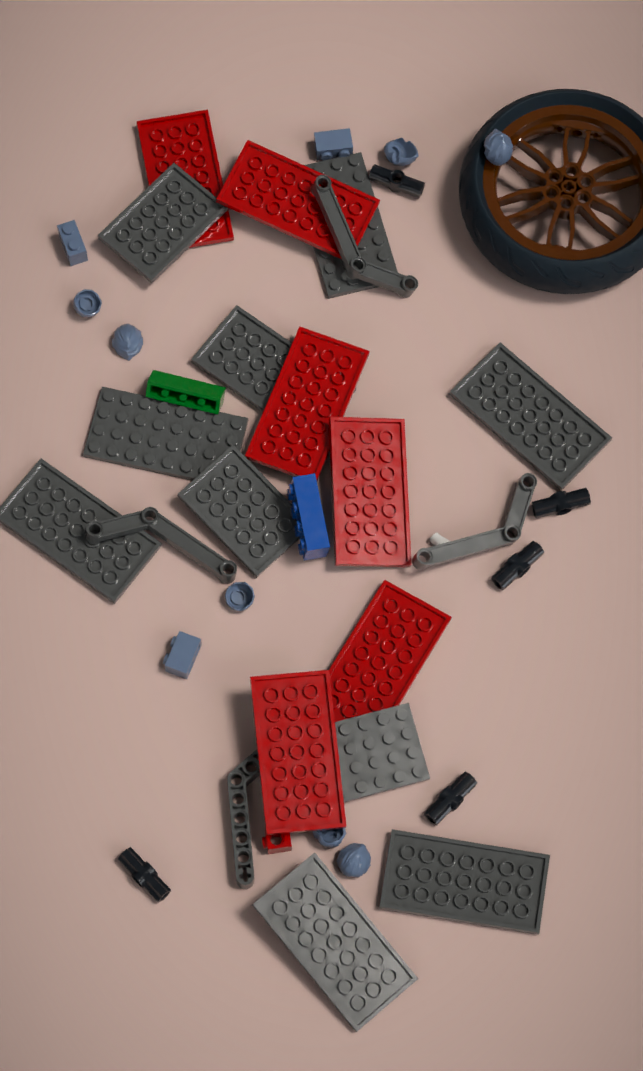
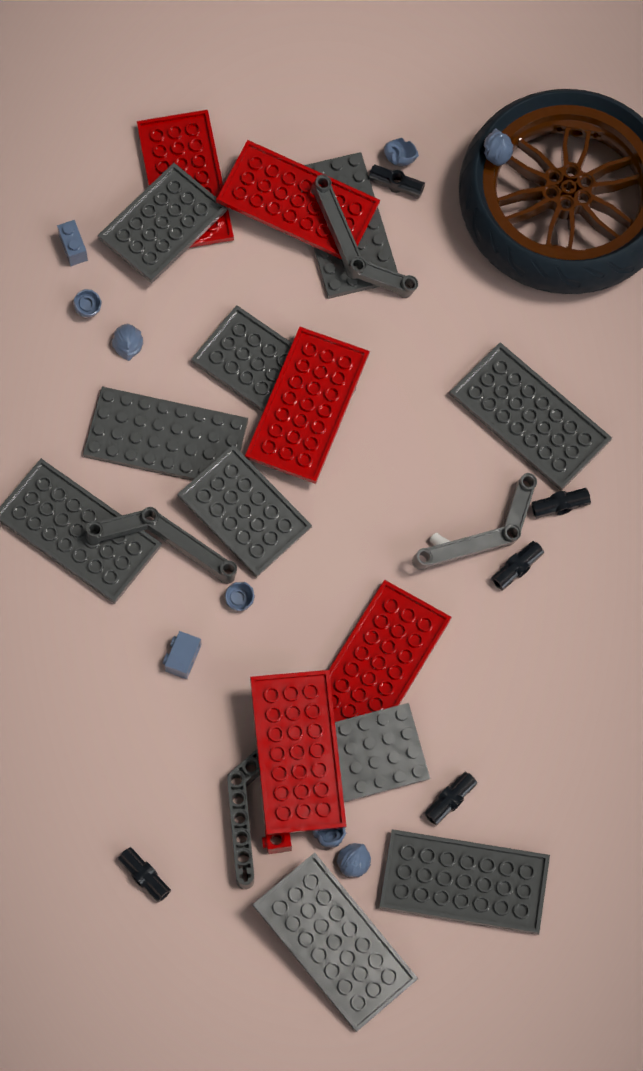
(185, 392): green brick -> none
(309, 517): blue brick -> none
(333, 144): sand blue brick -> none
(369, 492): red plate -> none

